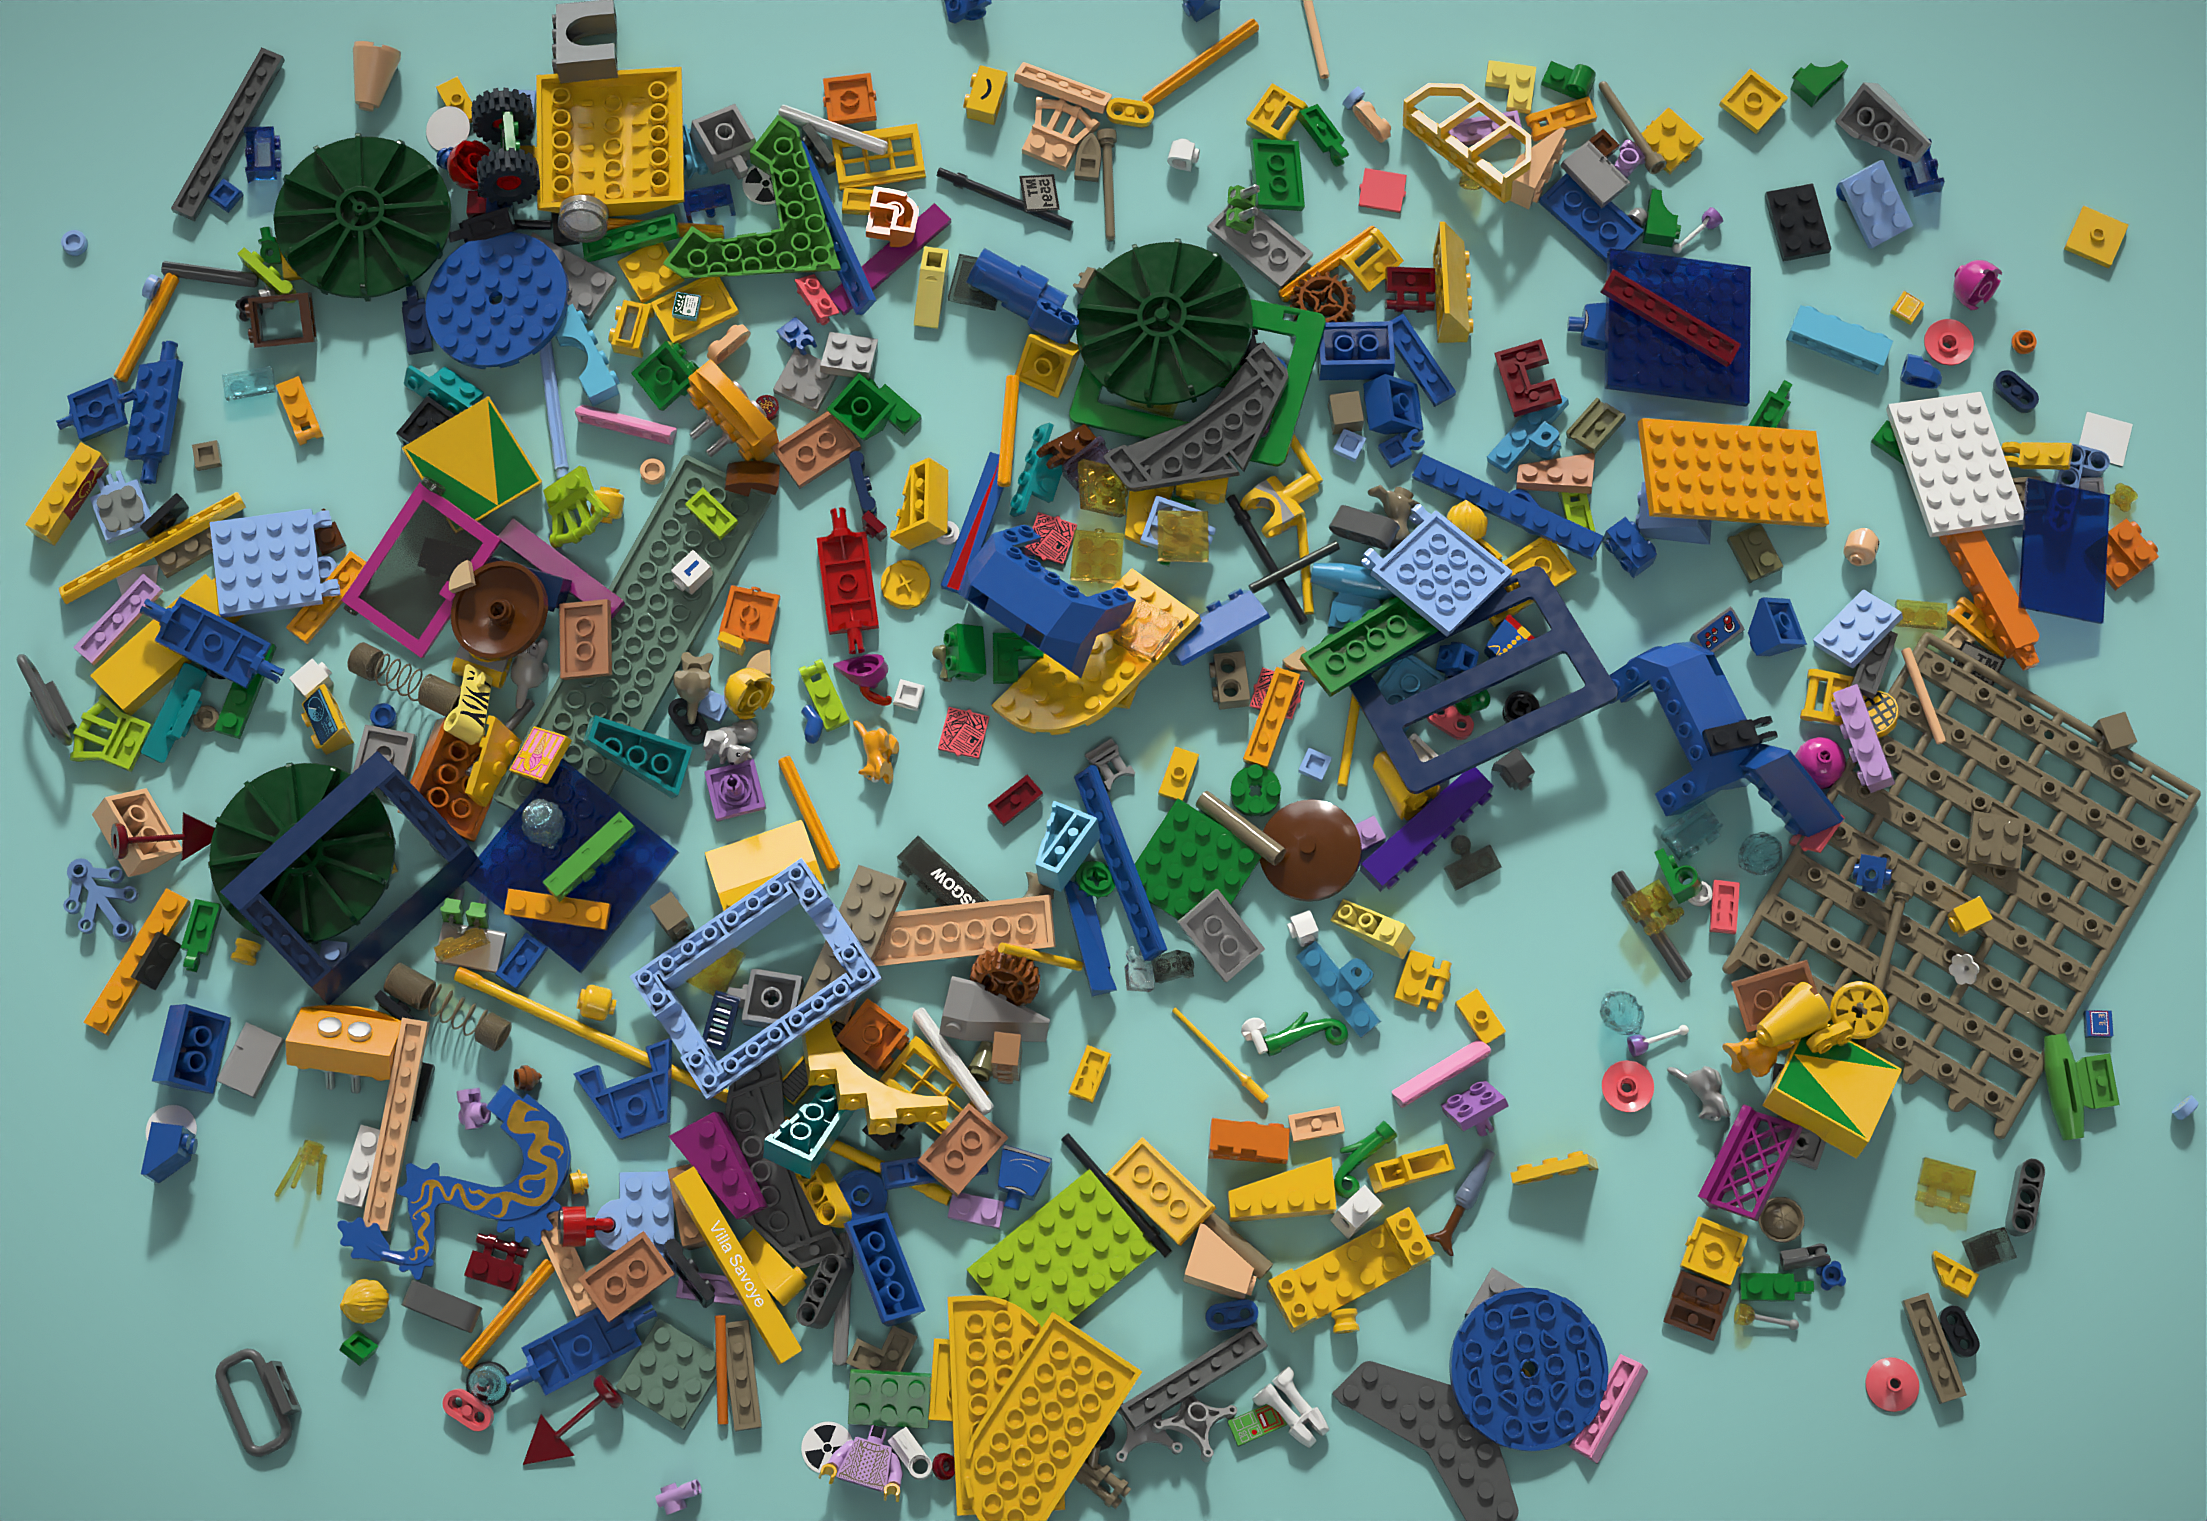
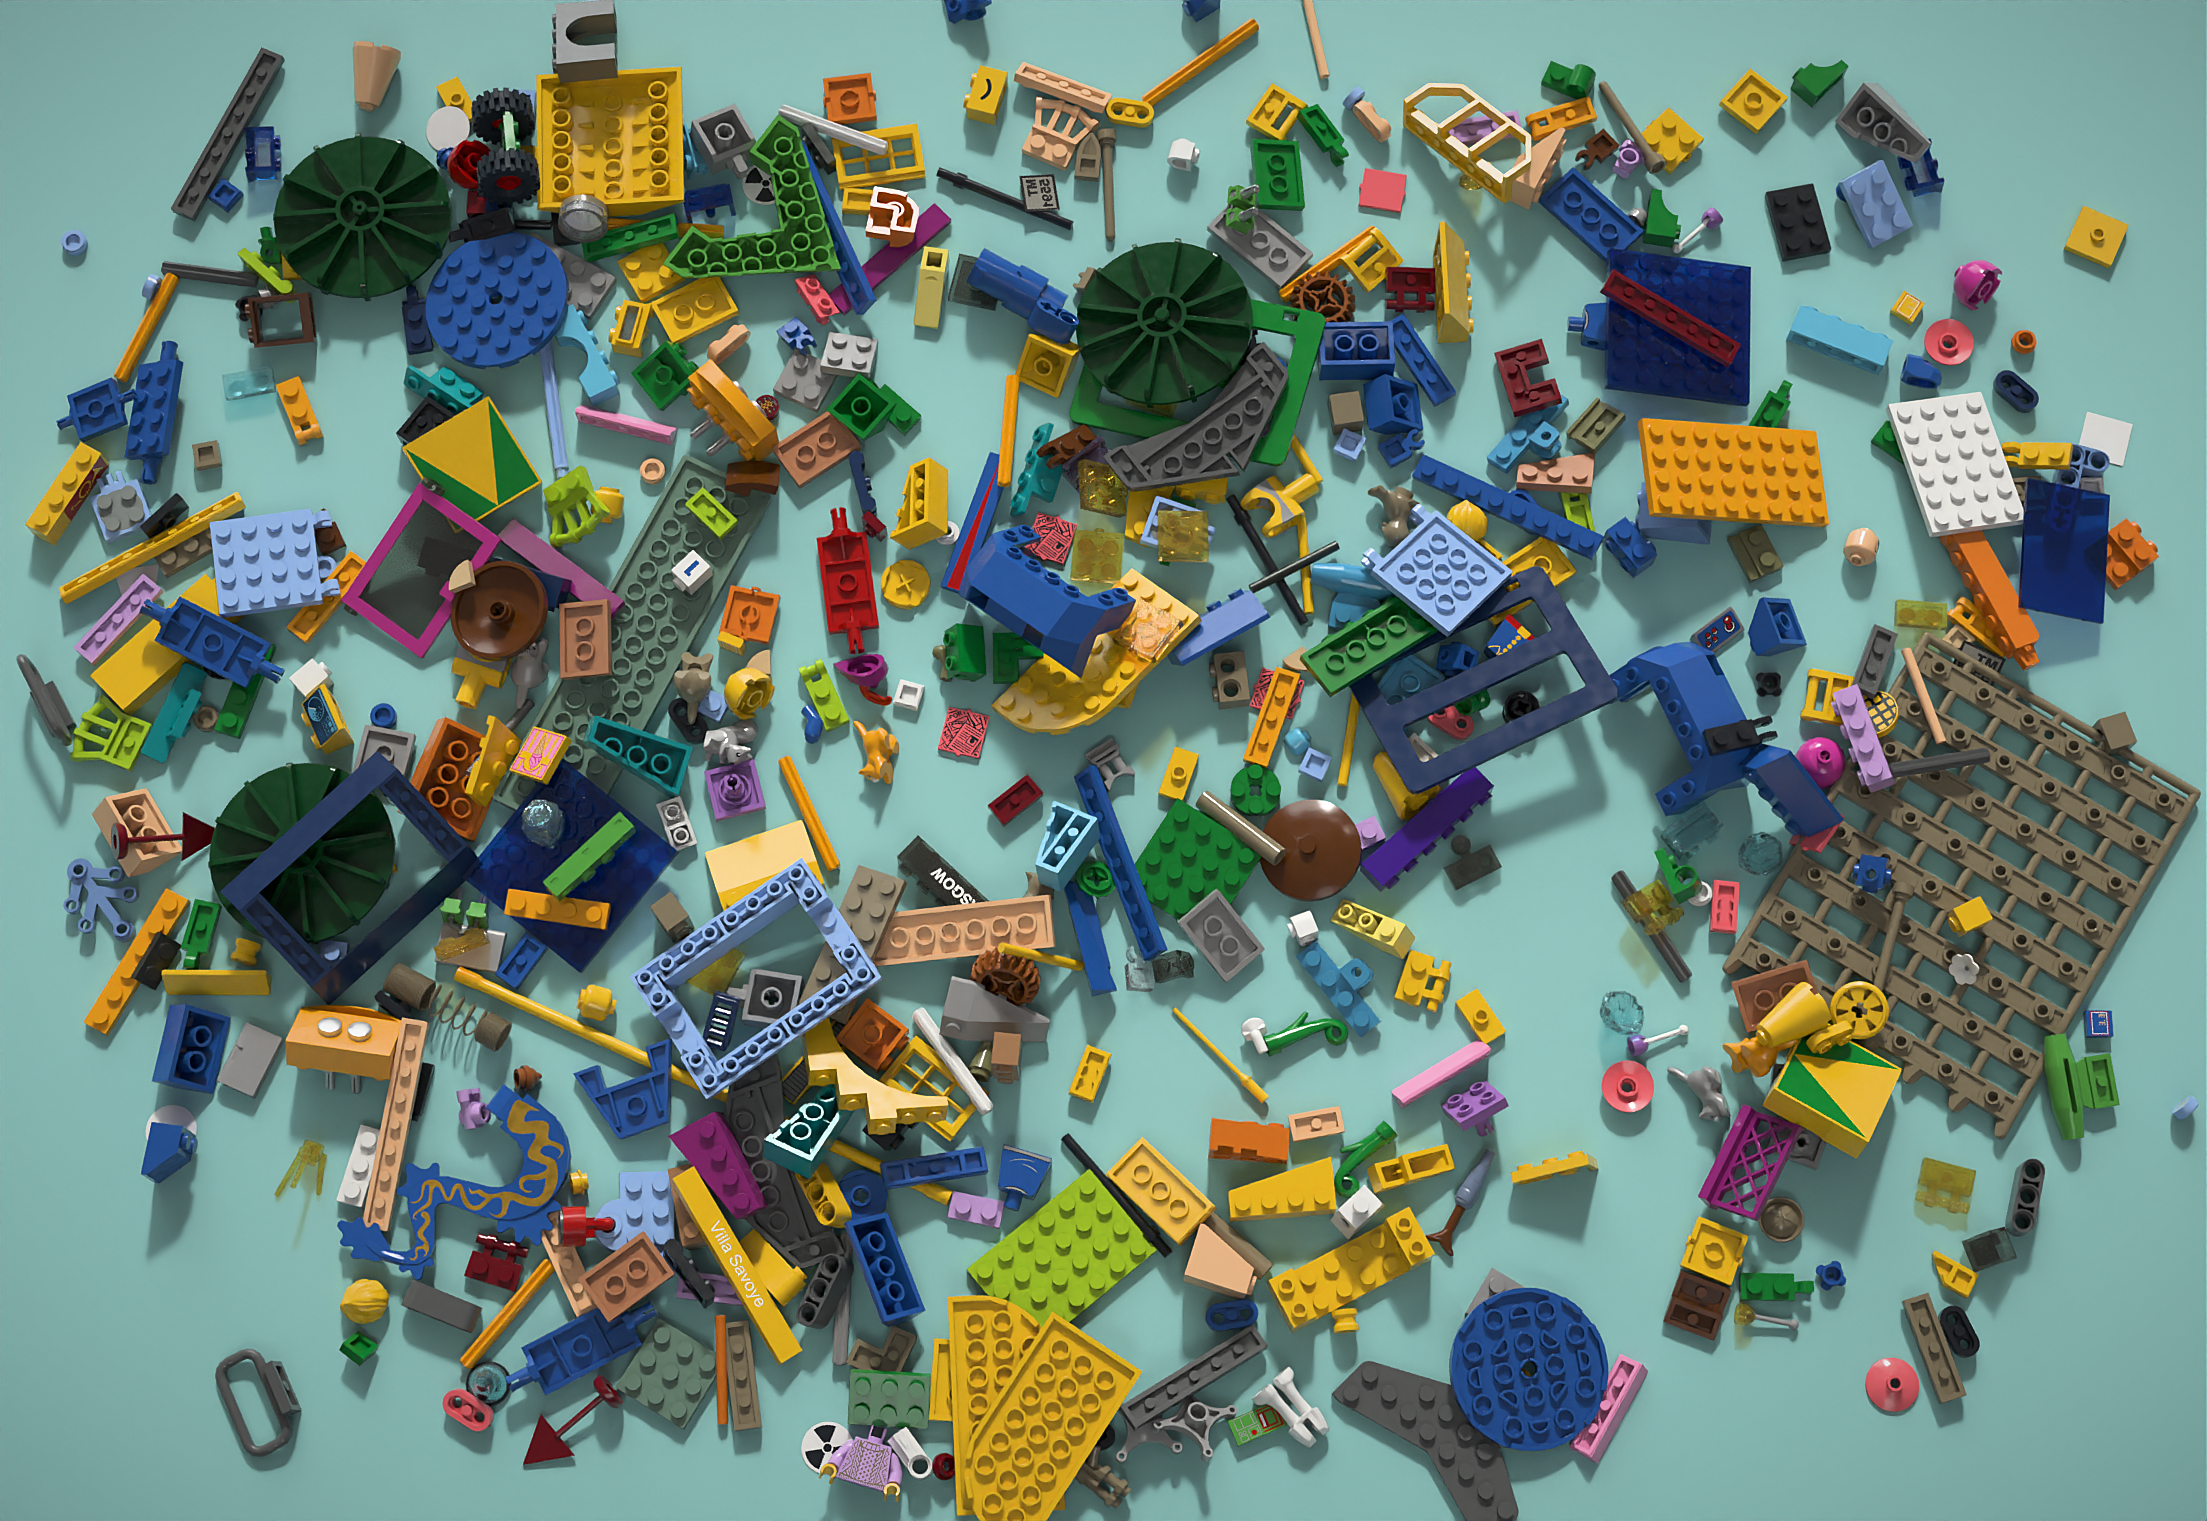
(217, 982): none -> yellow slope
(433, 691): dark tan piece -> none
(469, 717): light yellow door -> none
(673, 1497): lavender plate -> none
(676, 823): none -> white slope
(686, 306): tile -> none
(962, 1150): nougat plate -> none
(1297, 741): none -> medium azure piece
(1364, 527): dark grey beam -> none
(1515, 770): dark grey window -> none
(1517, 79): light yellow plate -> none
(1595, 174): light grey piece -> none
(1773, 679): none -> black plate
(1805, 1257): dark grey bar -> none
(1858, 628): light blue plate -> none
(1940, 762): none -> dark grey axle
(1995, 841): dark tan plate -> none
(2126, 491): clear yellow plate -> none

